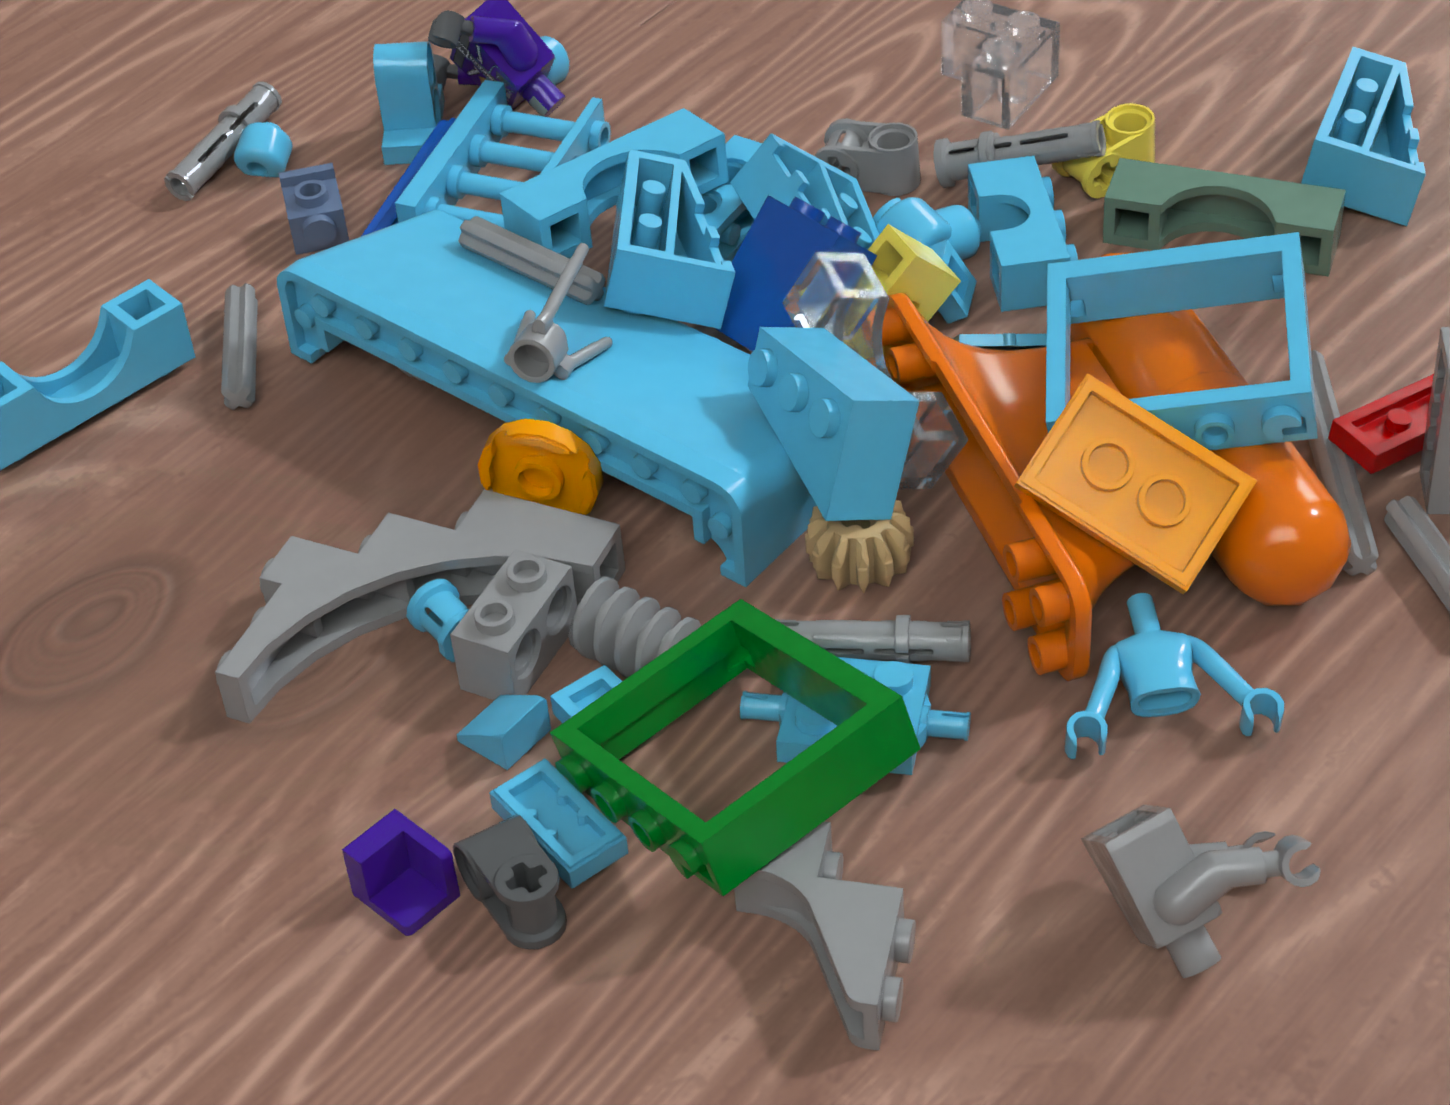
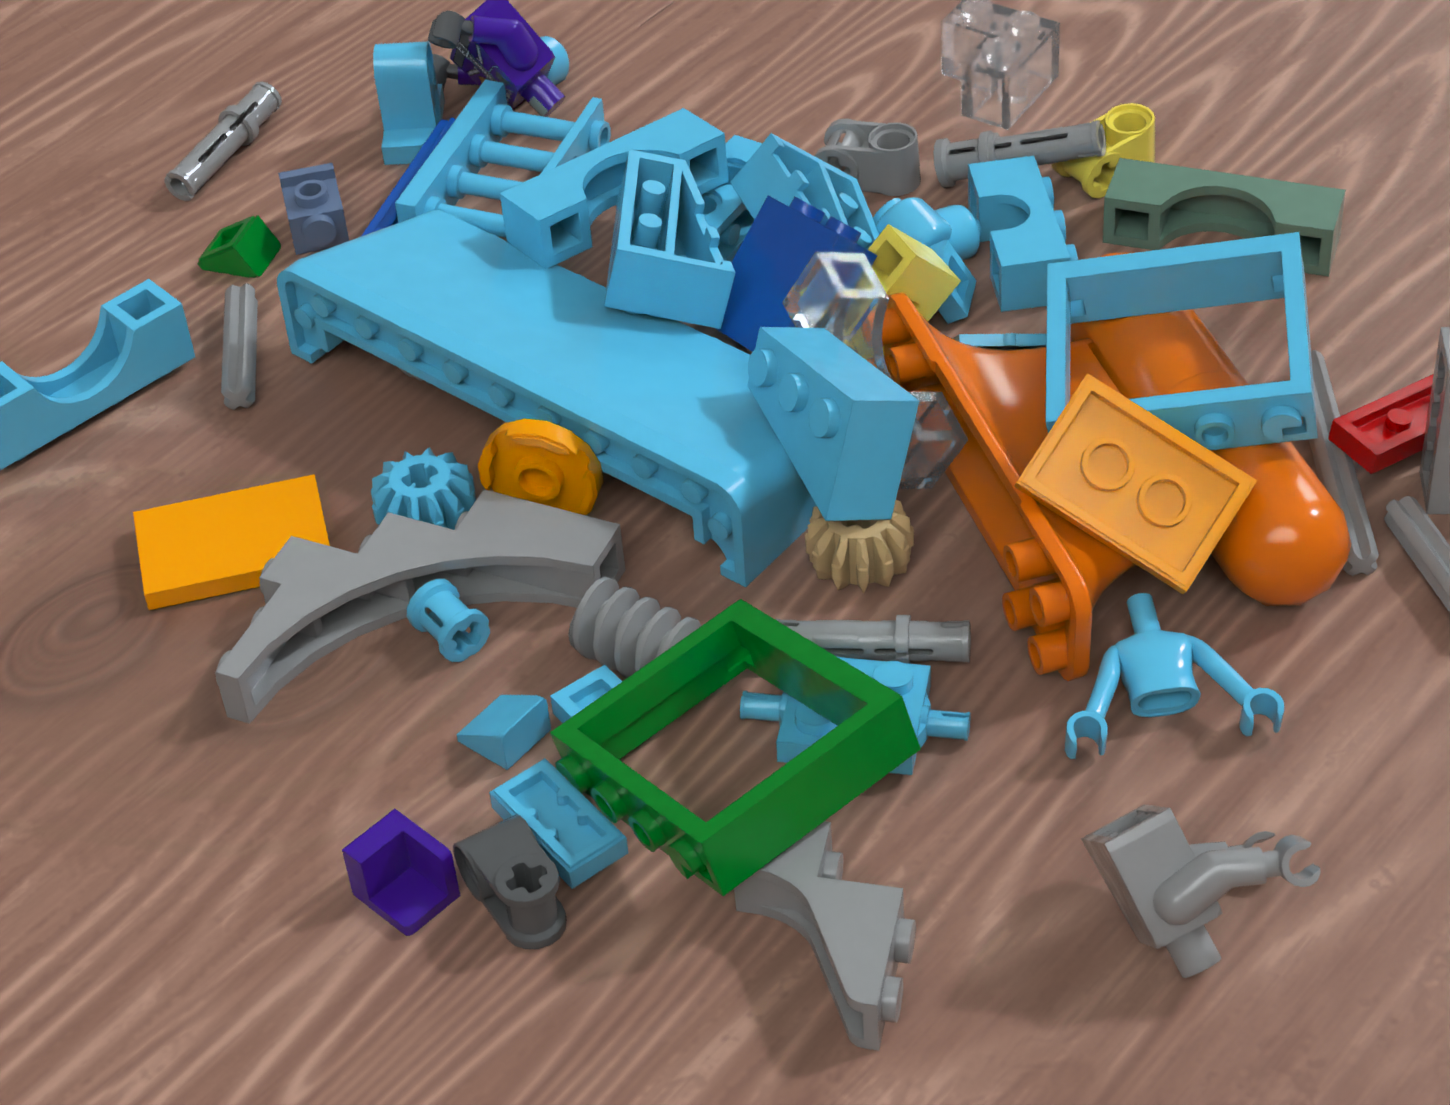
(223, 539): none -> light orange tile
(241, 249): none -> green slope
(263, 150): medium azure piece -> none
(424, 489): none -> medium azure gear
(514, 626): light grey brick -> none
(528, 258): light grey axle -> none
(541, 344): light grey plant -> none
(1370, 139): medium azure wedge -> none

